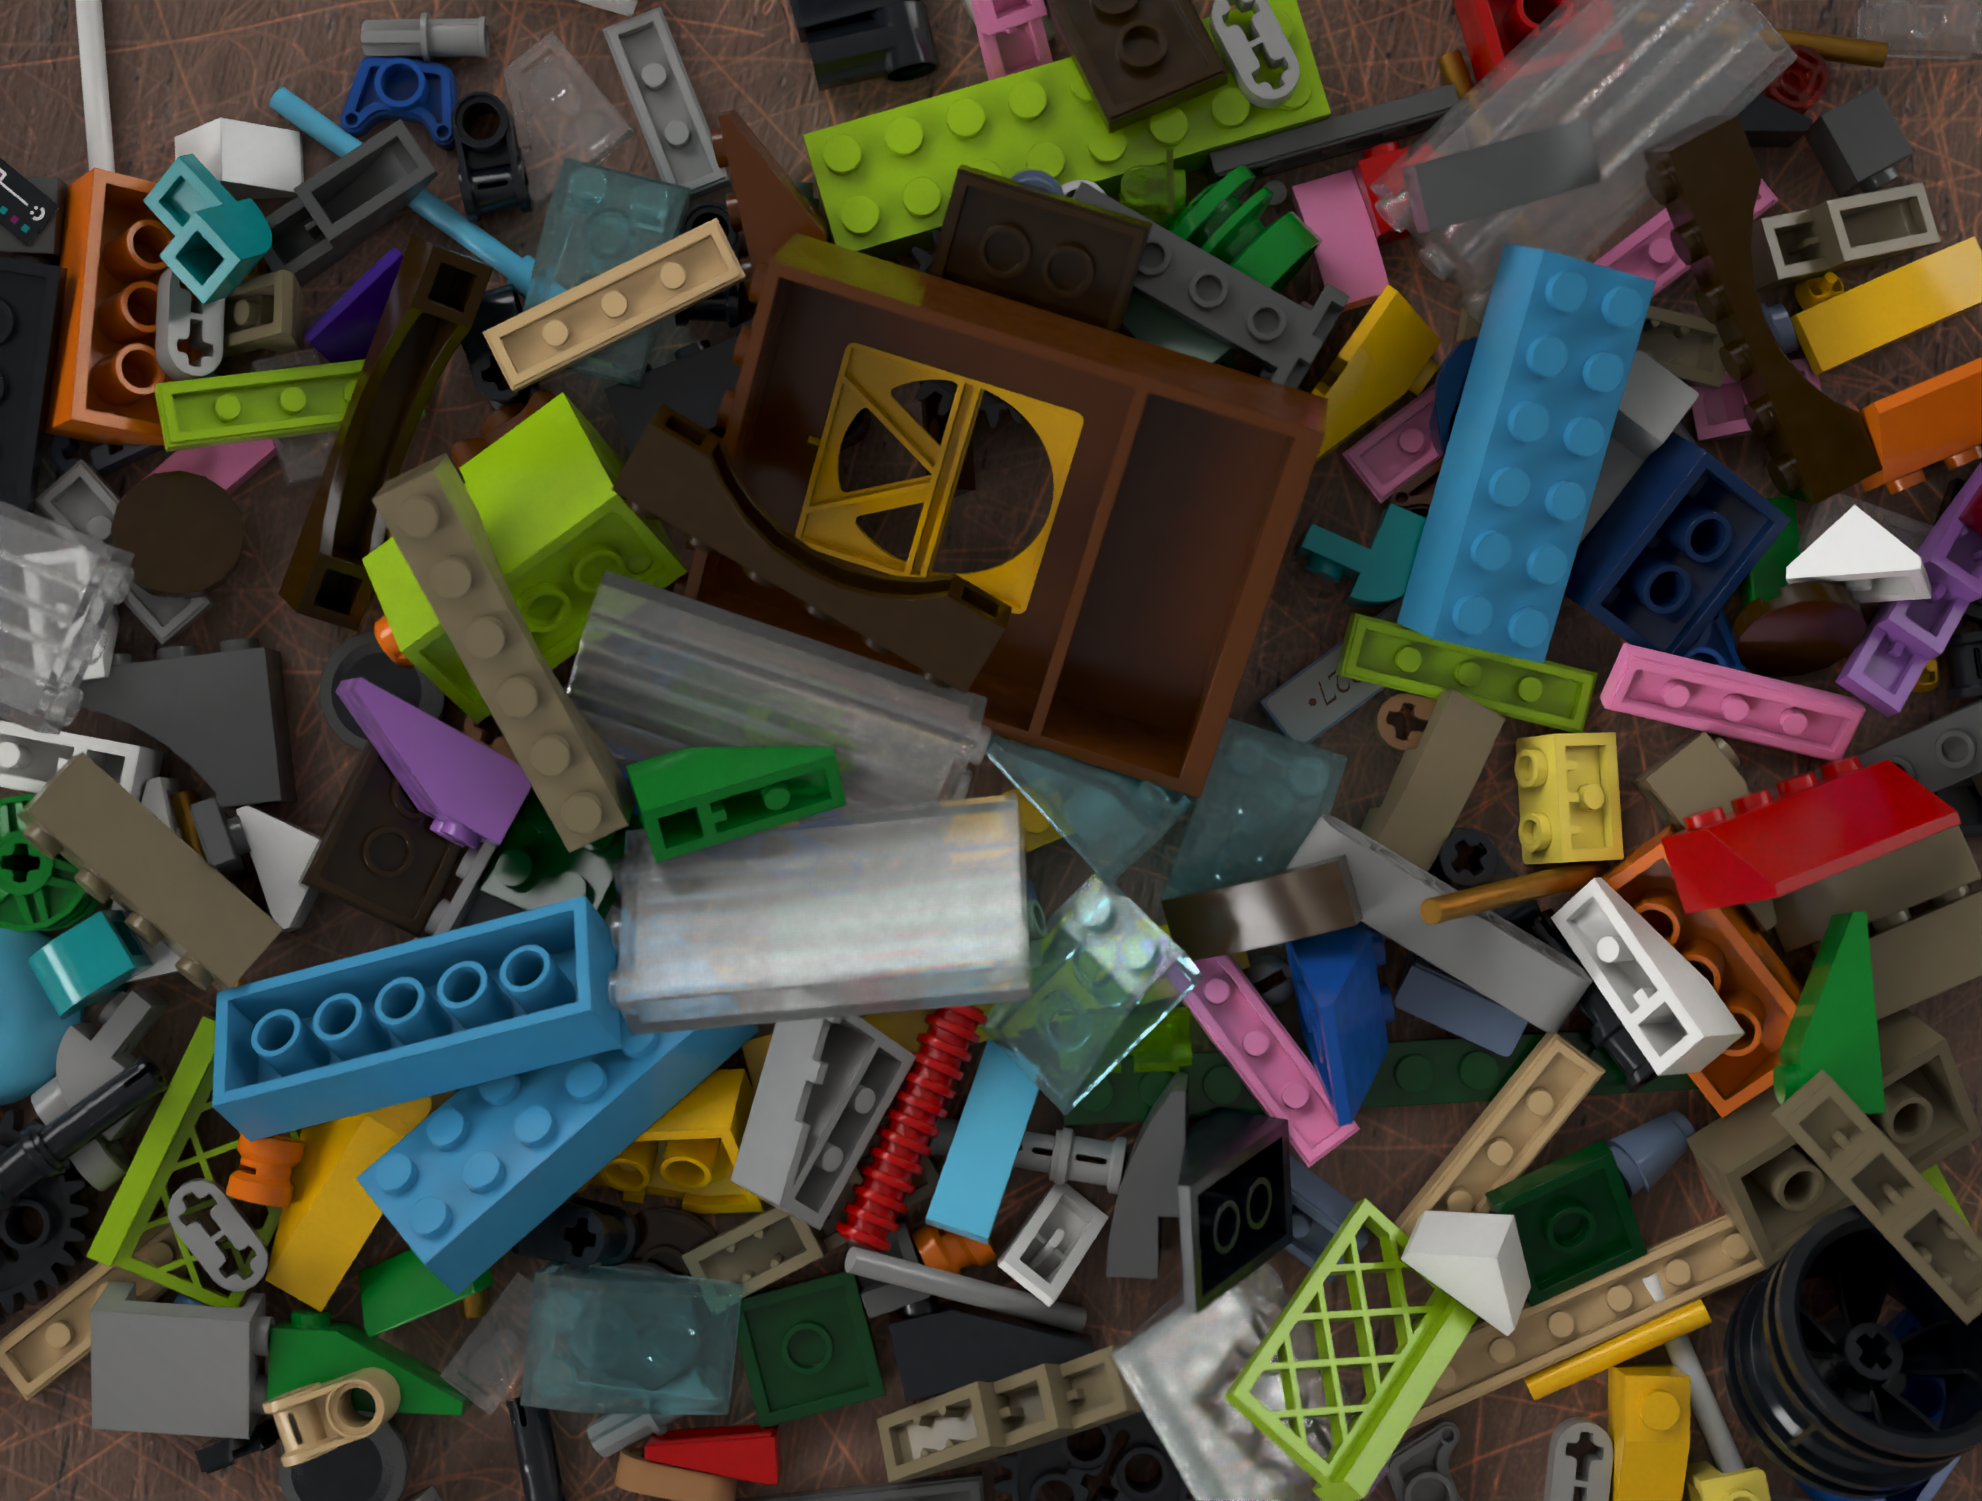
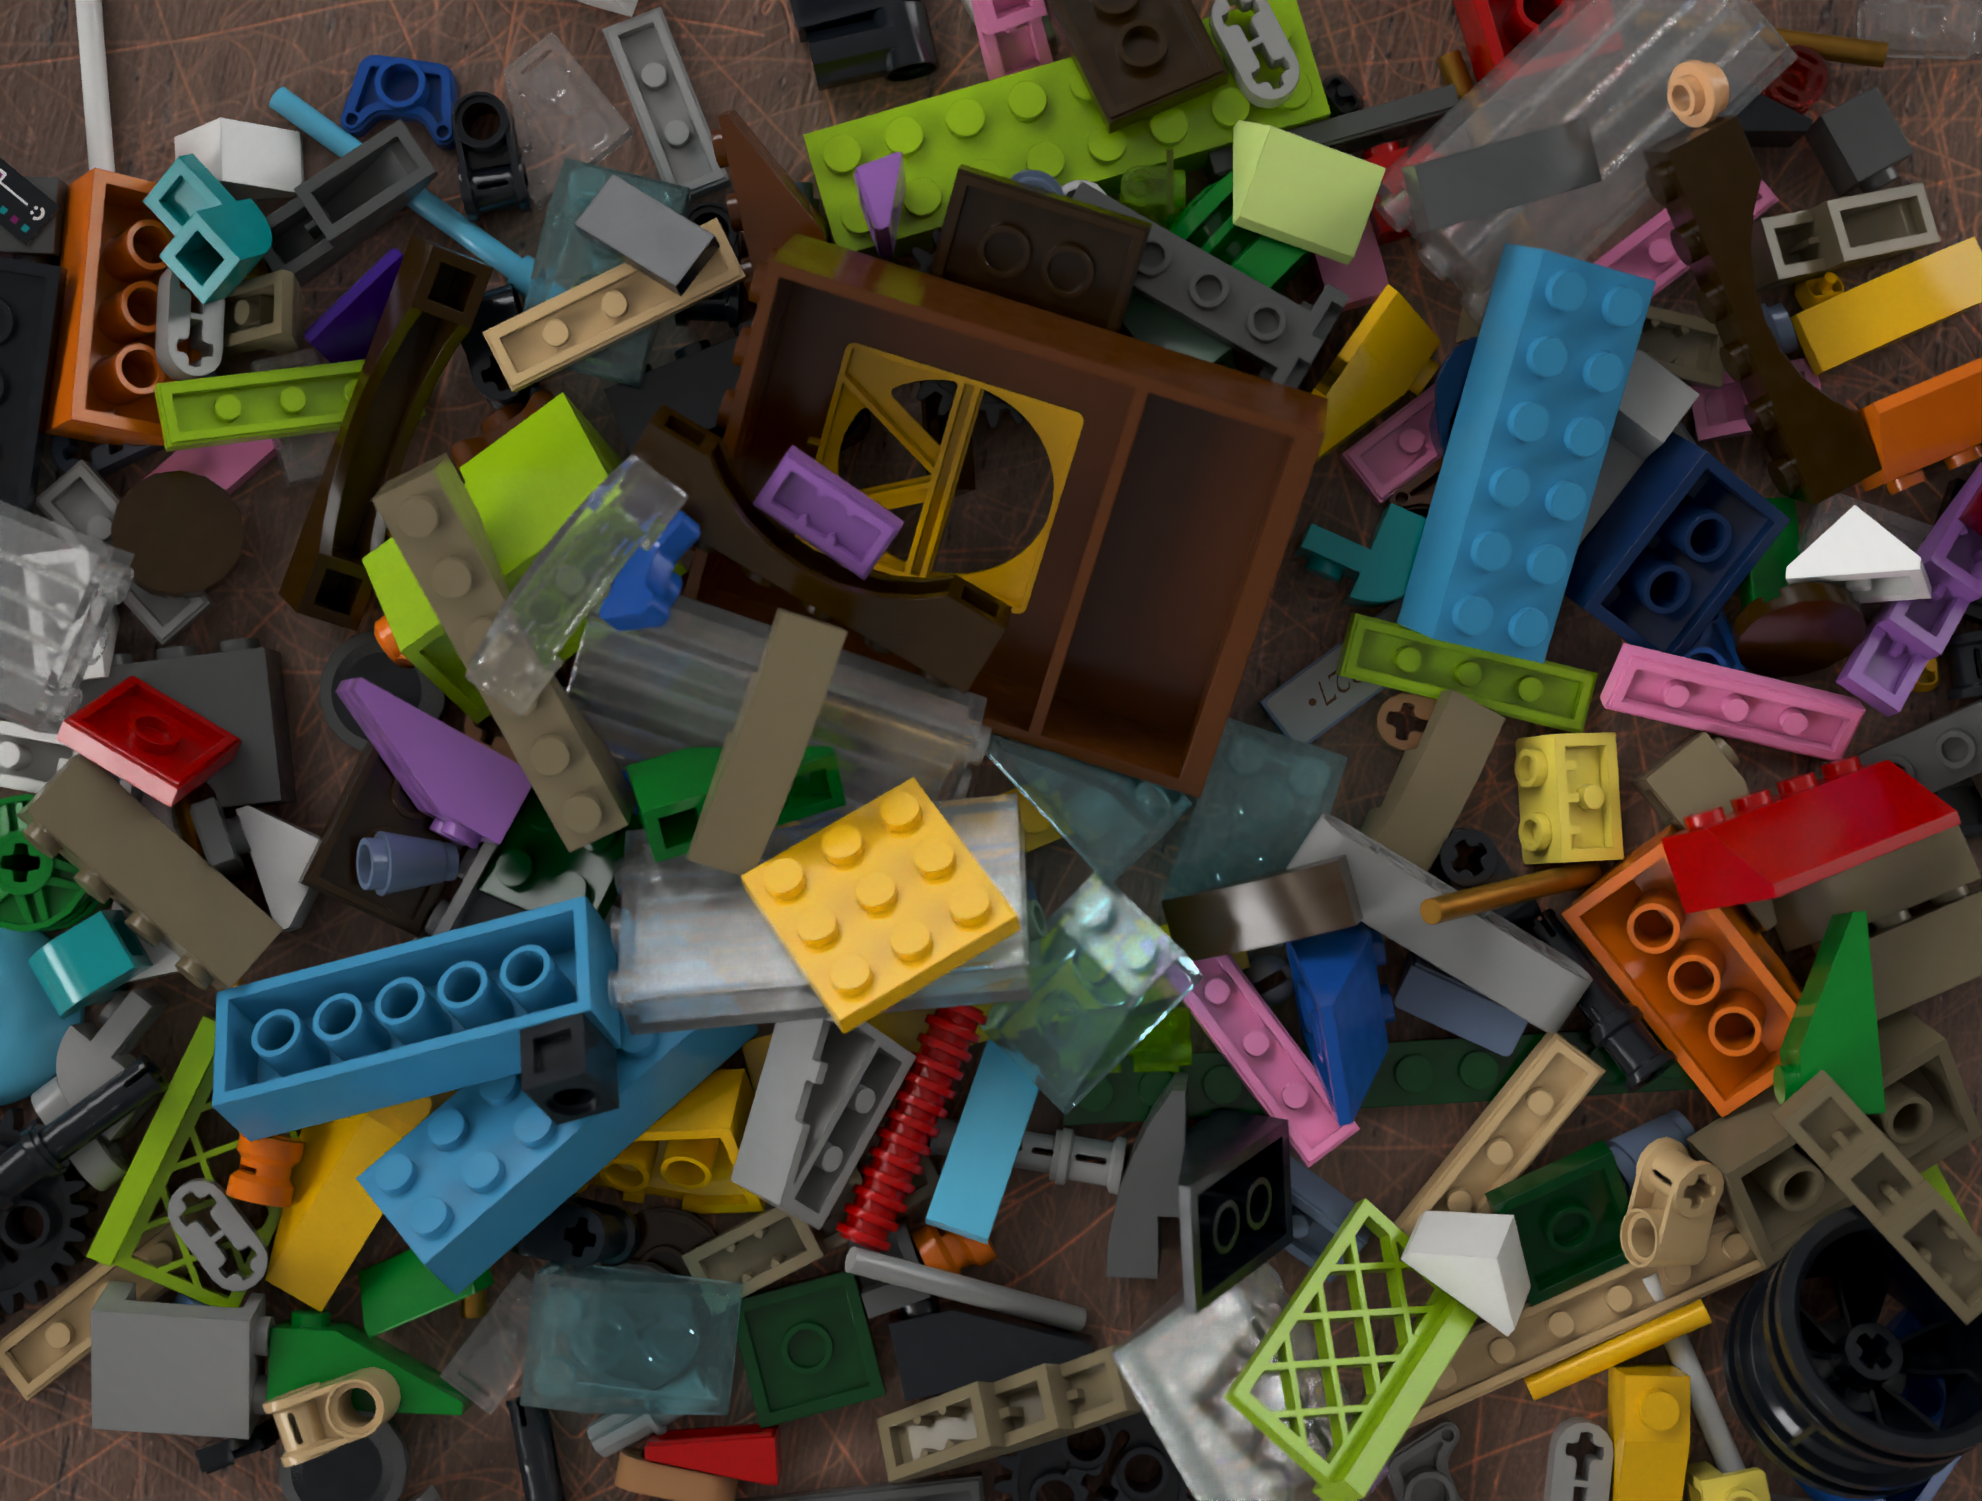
(149, 740): none -> red tile
(404, 862): none -> sand blue cone
(426, 37): light grey axle -> none
(568, 580): none -> clear slope
(569, 1069): none -> black brick
(647, 235): none -> tile
(647, 582): none -> blue piece
(766, 743): none -> dark tan slope
(828, 512): none -> medium lavender plate
(880, 904): none -> yellow plate
(881, 198): none -> medium lavender slope
(1051, 1242): white slope -> none
(1301, 191): none -> yellowish green slope
(1341, 95): none -> black rock
(1647, 982): white slope -> none
(1673, 1213): none -> tan piece
(1698, 92): none -> light nougat plate

